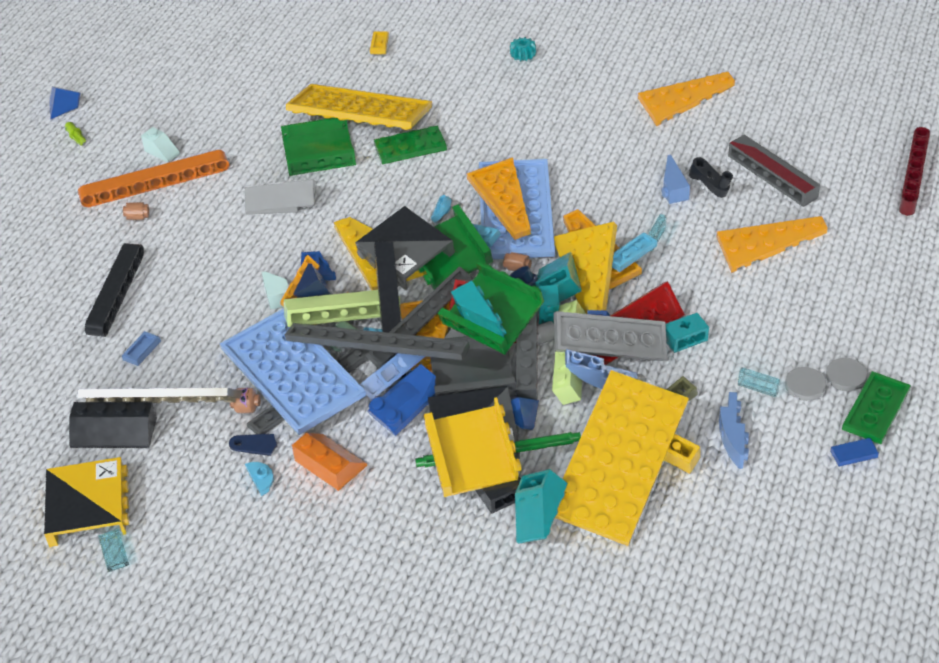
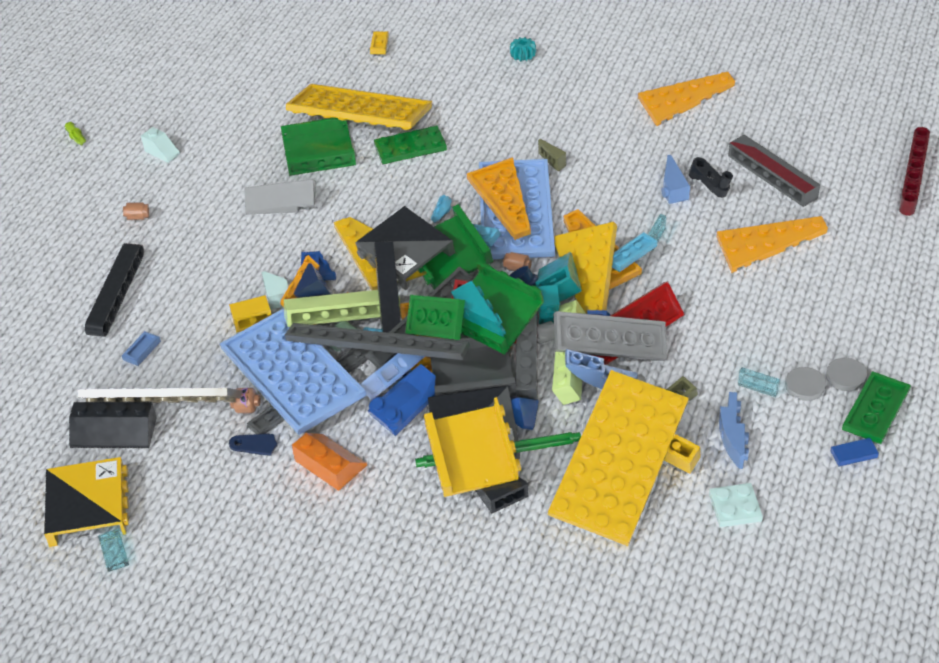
(62, 101): blue slope -> none
(153, 178): orange beam -> none
(249, 312): none -> yellow brick
(261, 476): medium azure plate -> none
(435, 317): none -> green plate
(537, 504): teal slope -> none
(554, 155): none -> olive slope
(686, 332): teal brick -> none
(735, 505): none -> light aqua plate

